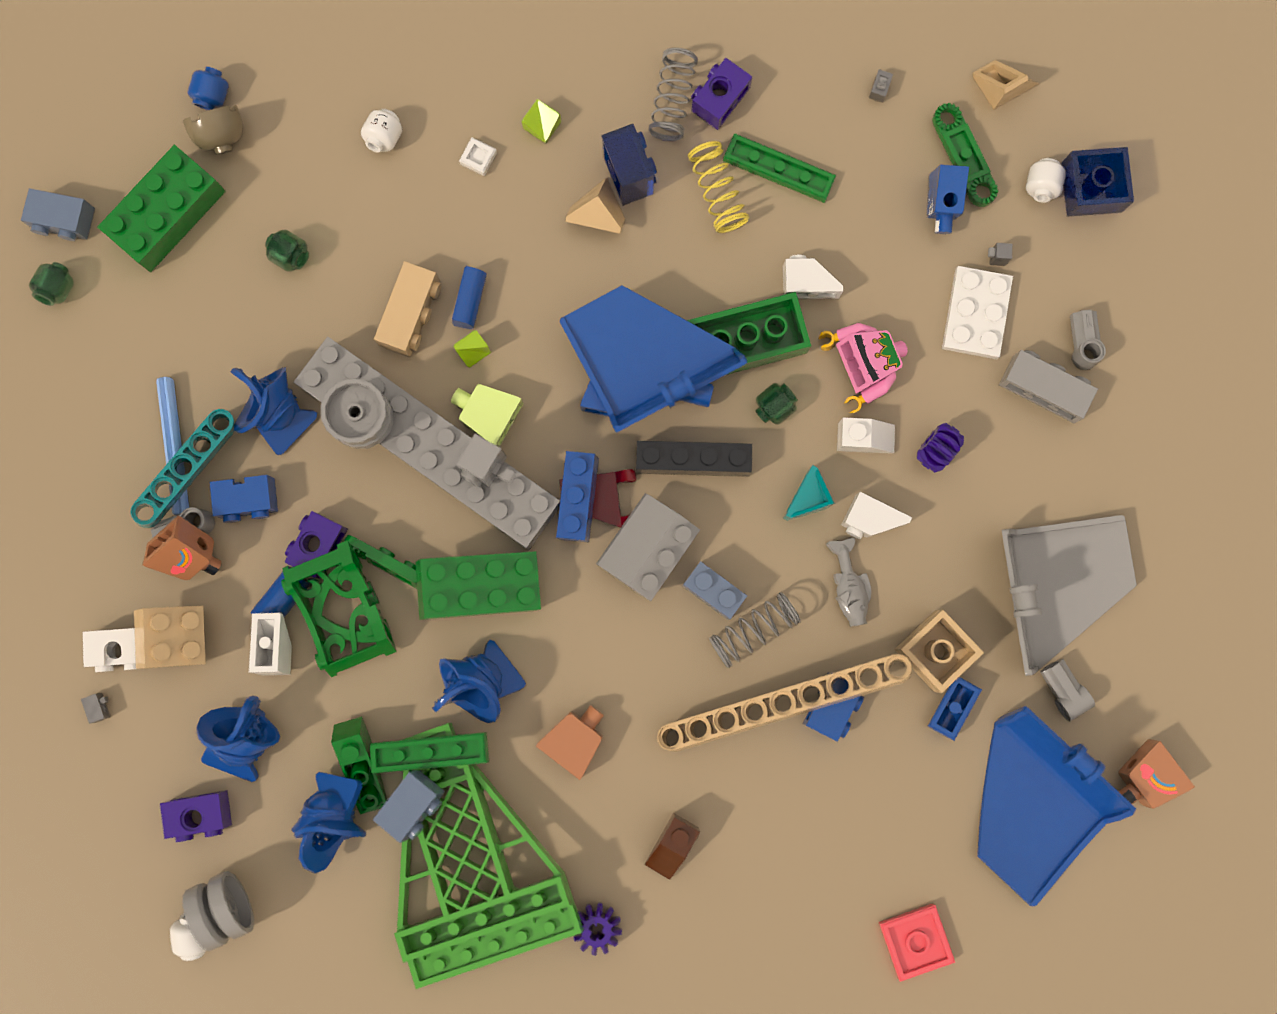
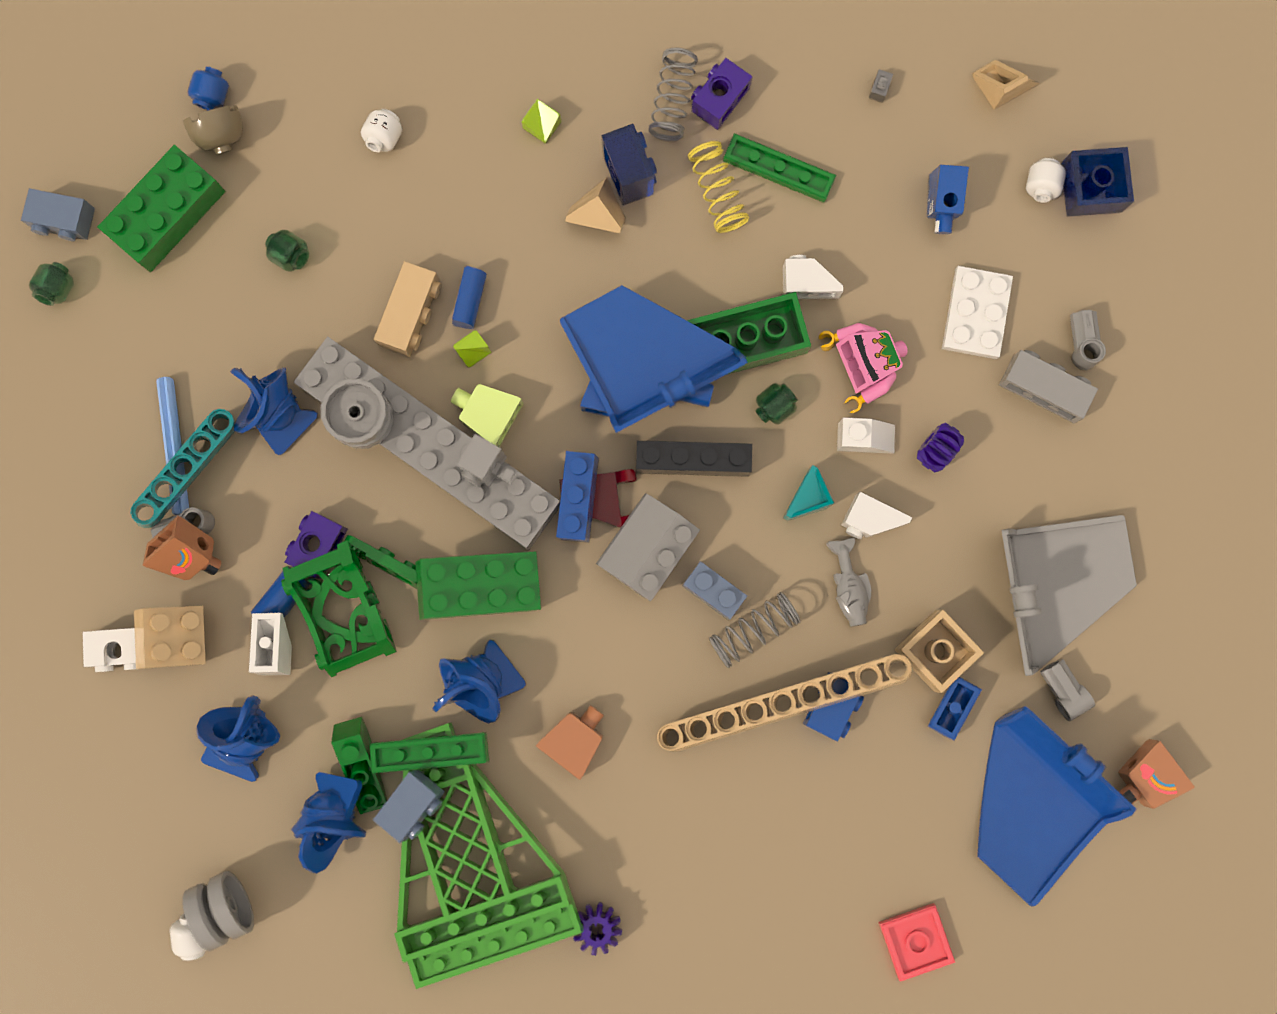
(95, 707): flat silver piece -> none
(178, 819): dark purple brick -> none
(253, 498): blue brick -> none
(478, 156): white tile -> none
(672, 846): reddish brown slope -> none
(965, 152): green plate -> none
(1000, 254): flat silver piece -> none

